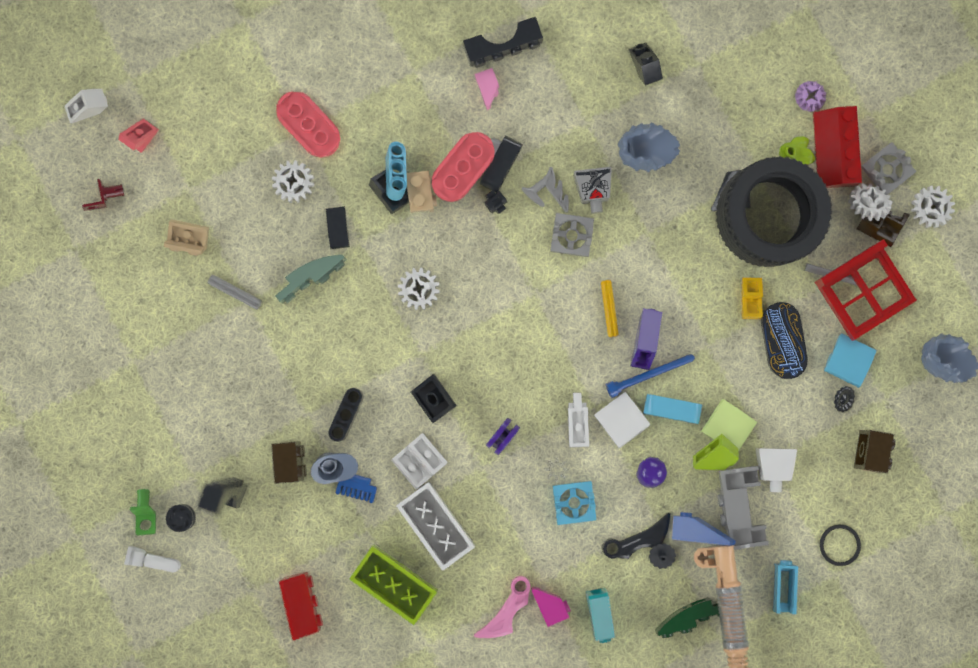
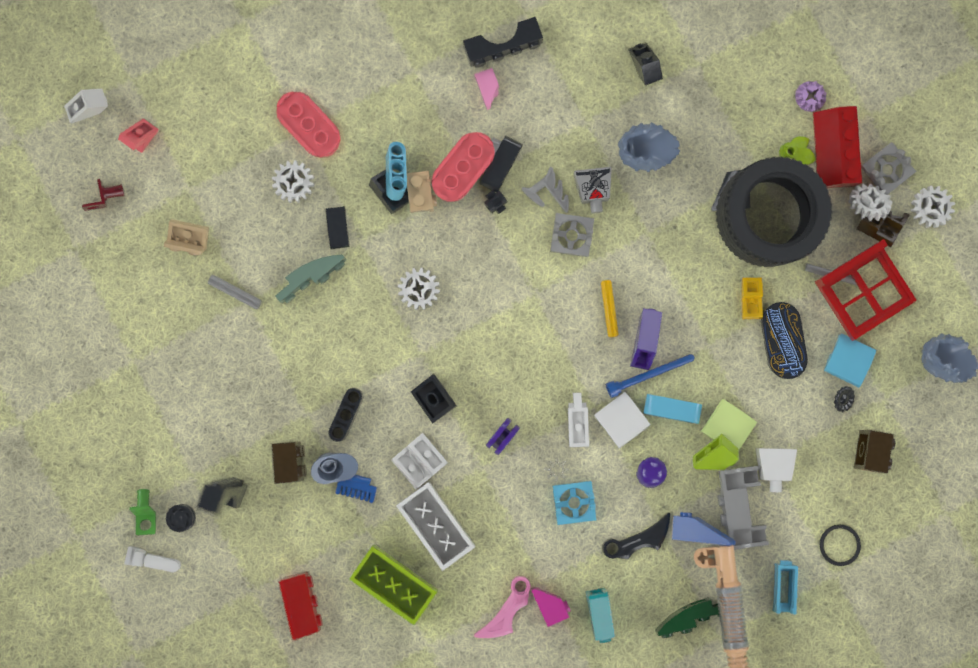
(662, 555): black piece -> none

